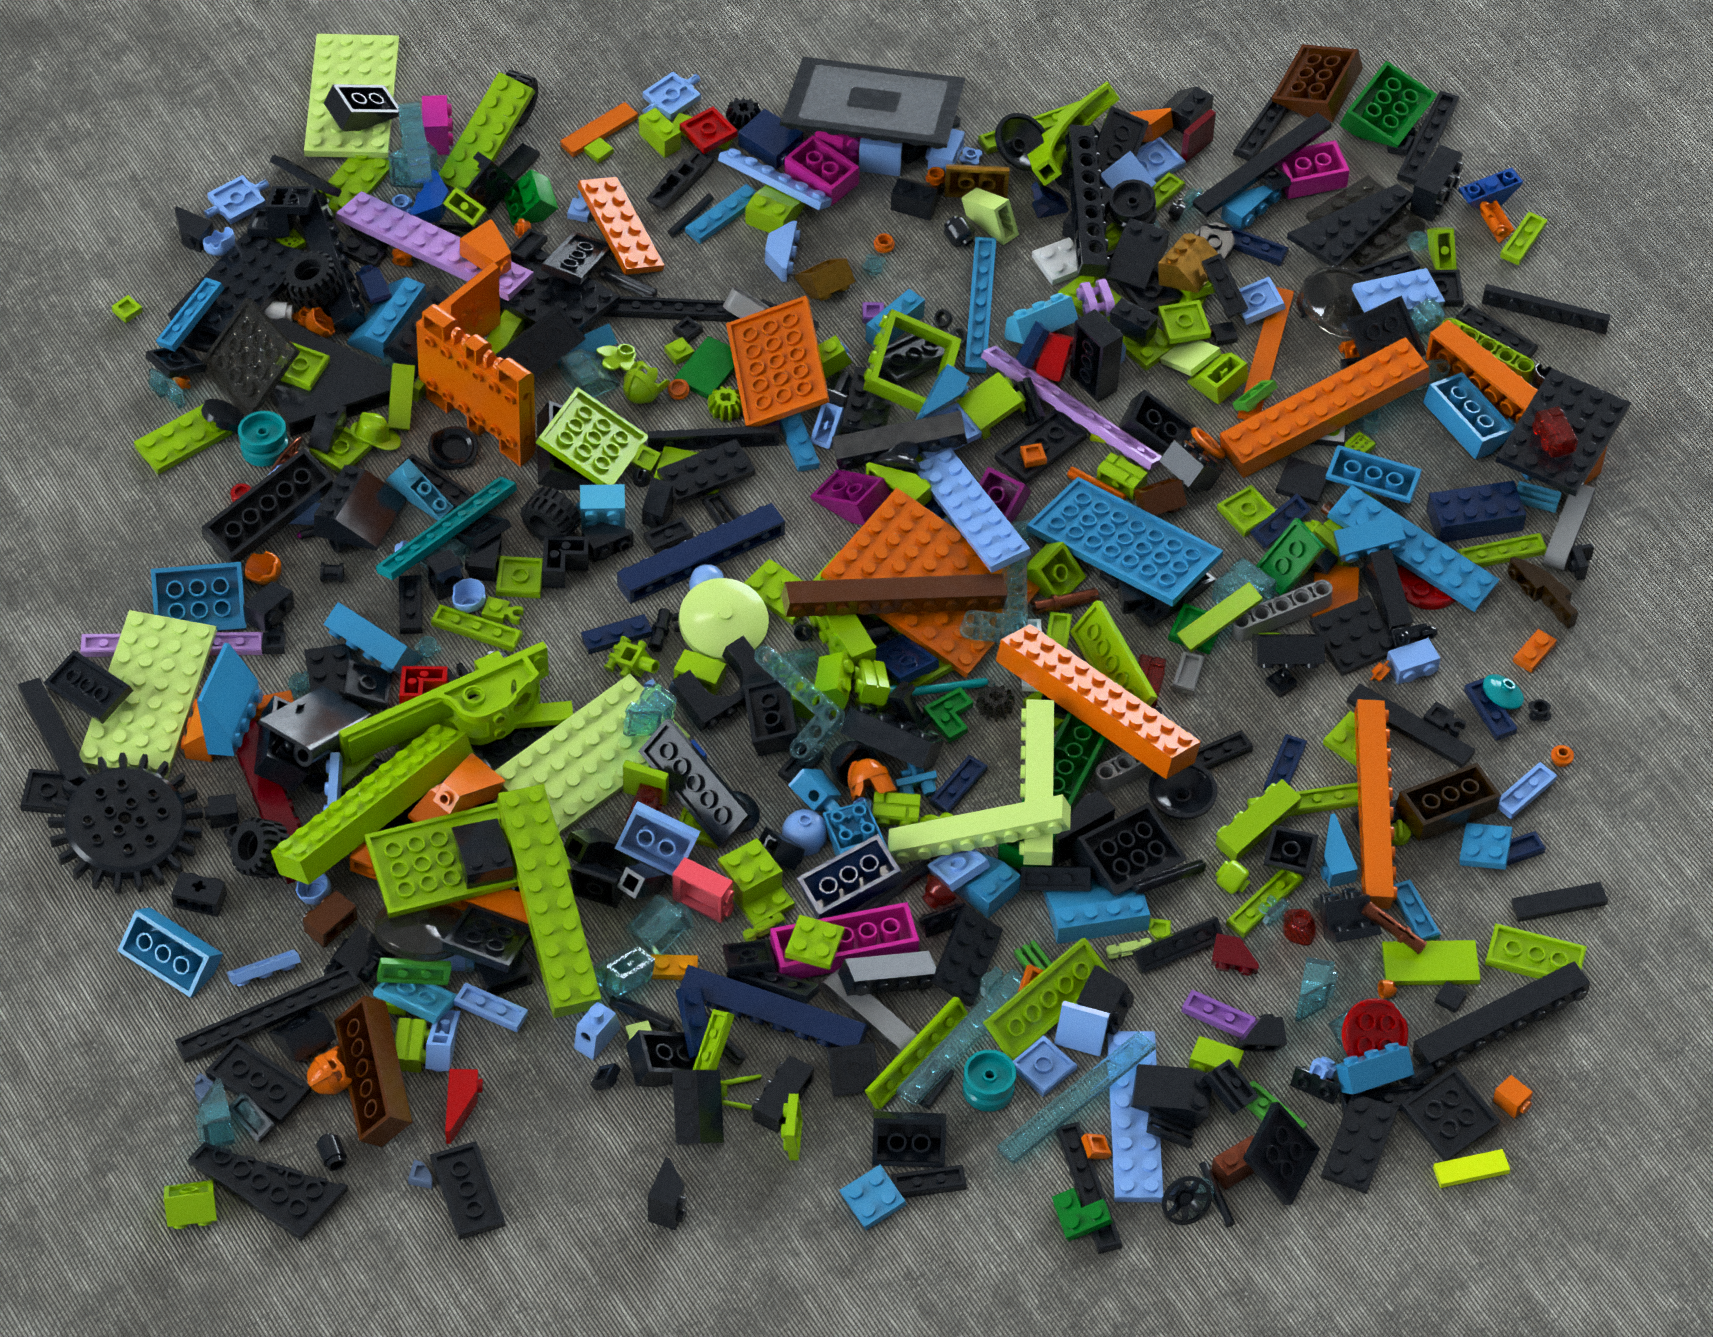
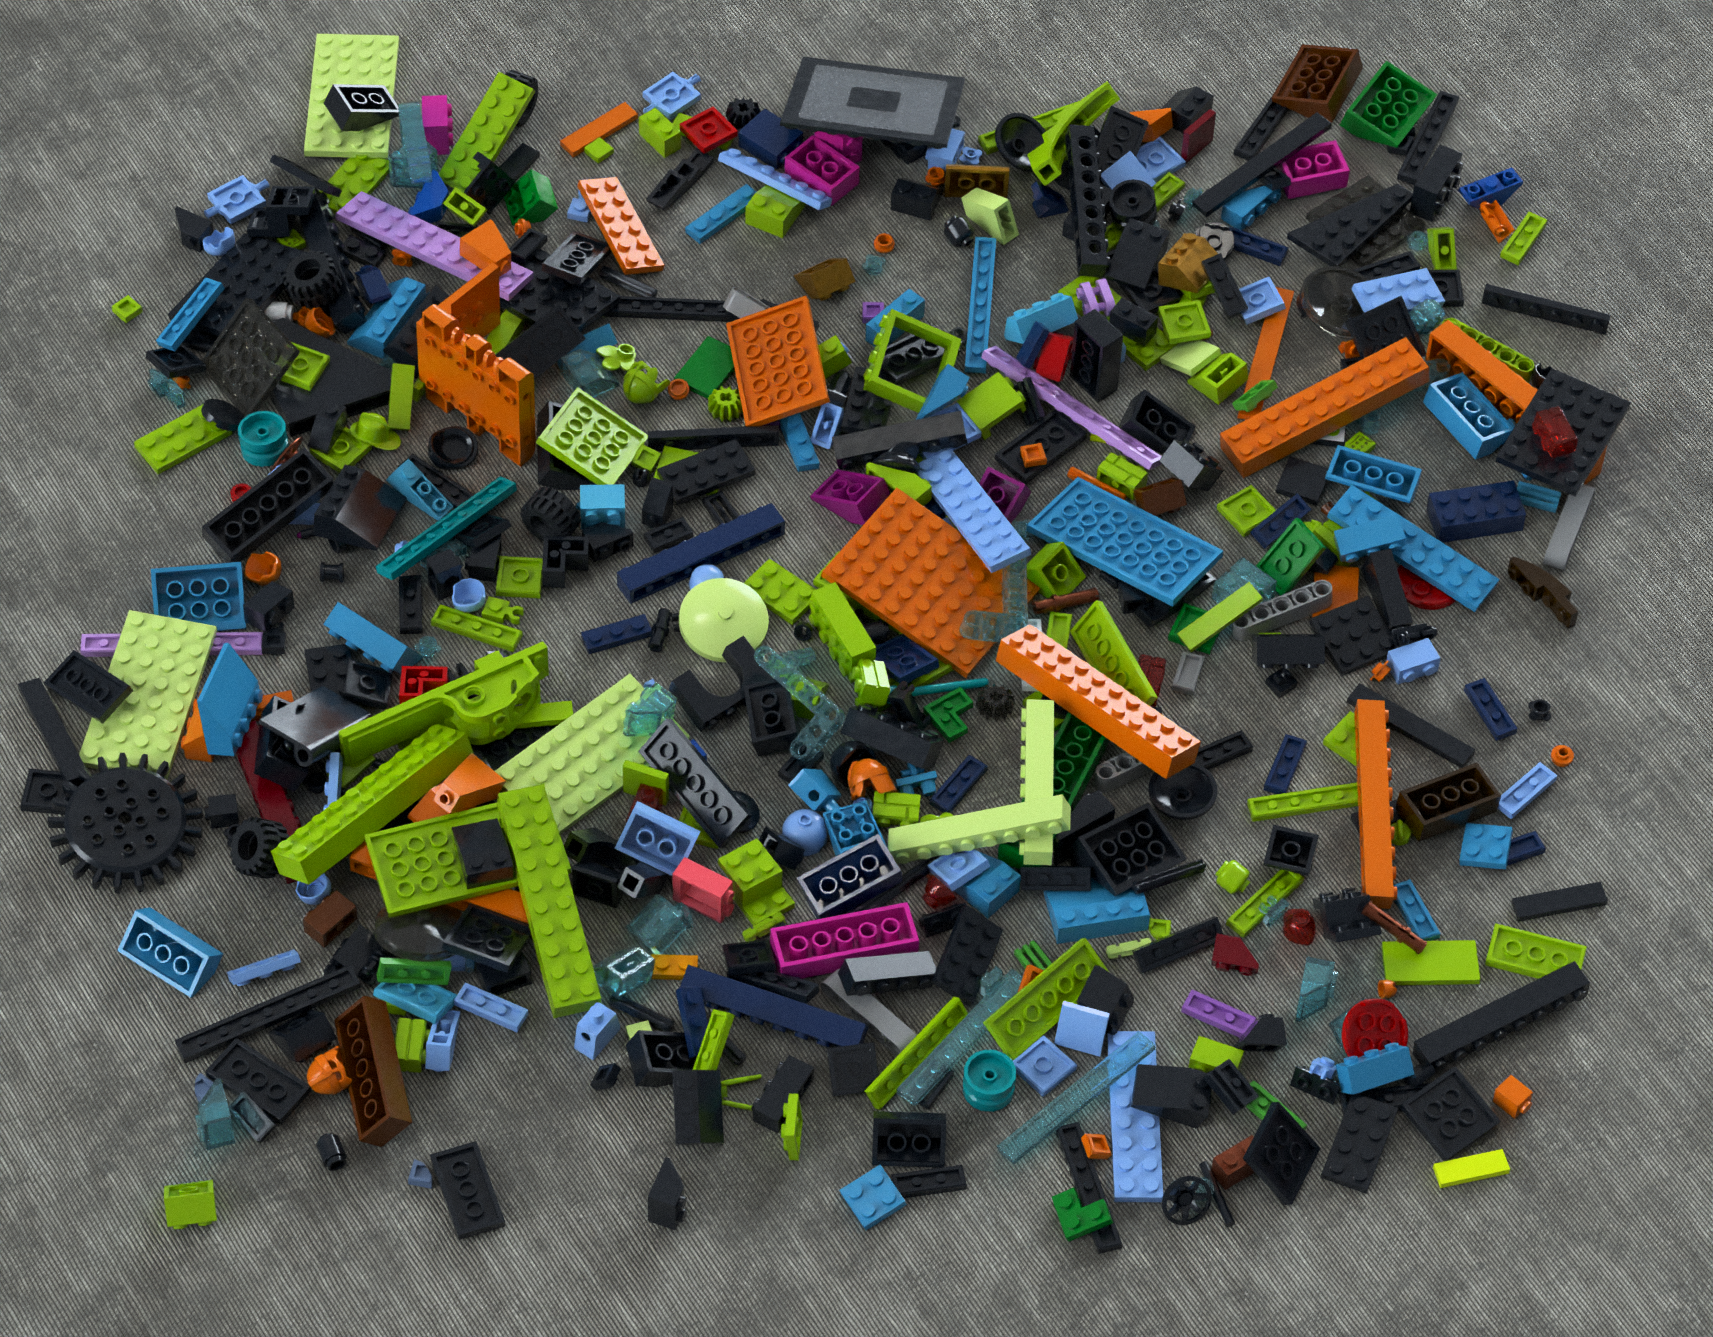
(199, 894): black brick -> none
(274, 1190): black wing -> none
(299, 682): clear light blue plate -> none
(402, 202): light blue plate -> none
(461, 1099): red slope -> none
(631, 659): lime piece -> none
(678, 351): lime plate -> none
(687, 329): black tile -> none
(690, 215): black bar -> none
(708, 671): lime brick -> none
(781, 249): light blue slope -> none
(814, 942): lime plate -> none
(835, 678): lime slope -> none
(880, 157): light blue tile -> none
(894, 595): reddish brown brick -> none
(939, 320): black hinge -> none
(1057, 261): white plate -> none
(1170, 1125): black tile -> none
(1207, 443): orange piece -> none
(1224, 333): black tile -> none
(1258, 820): lime brick -> none
(1338, 862): dark azure slope -> none
(1444, 718): black plate -> none
(1450, 997): black tile -> none
(1489, 326): black tile -> none
(1503, 550): lime tile -> none
(1503, 691): teal dish -> none
(1534, 650): orange plate -> none
(1578, 560): black bracket -> none

